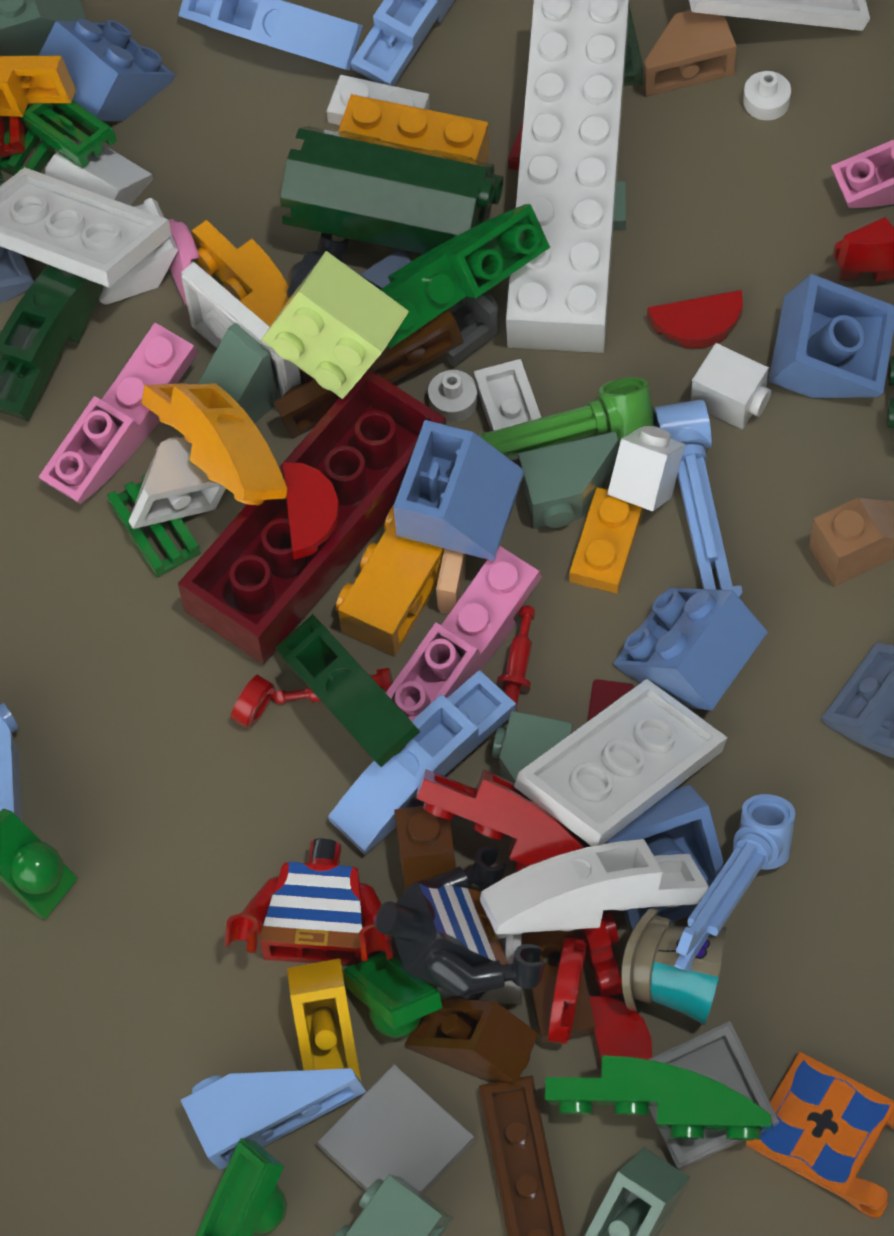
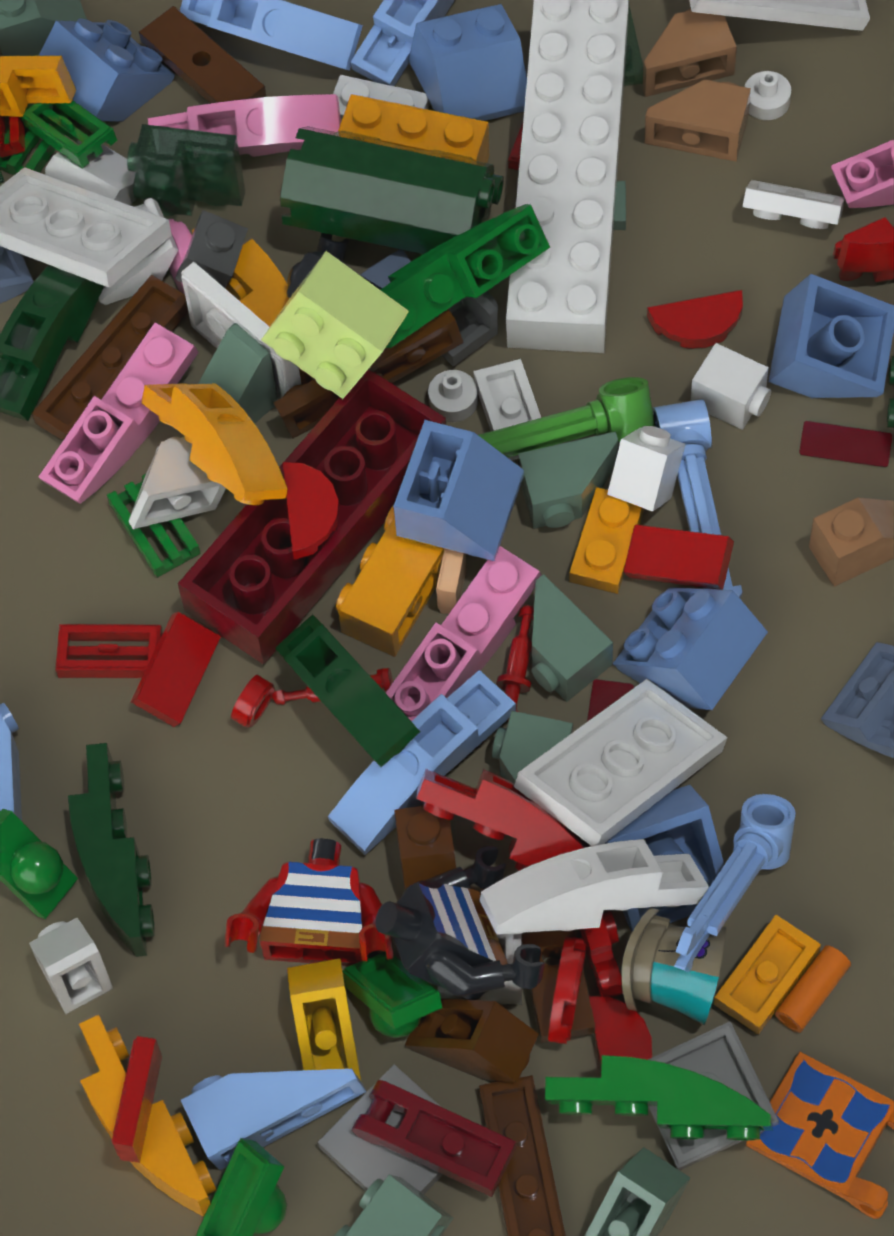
(71, 964): none -> white slope
(105, 659): none -> red tile
(107, 855): none -> dark green slope
(108, 355): none -> reddish brown plate
(137, 1099): none -> red tile
(164, 1152): none -> light orange slope
(175, 669): none -> red tile
(185, 168): none -> clear green plate
(199, 59): none -> reddish brown tile
(214, 247): none -> dark grey bracket
(260, 124): none -> bright pink slope
(436, 1138): none -> dark red plate
(471, 64): none -> medium blue slope
(565, 643): none -> sand green slope
(678, 557): none -> red tile
(701, 120): none -> medium nougat slope
(767, 974): none -> light orange plate
(812, 207): none -> white plate
(813, 989): none -> orange axle
(846, 444): none -> dark red sticker

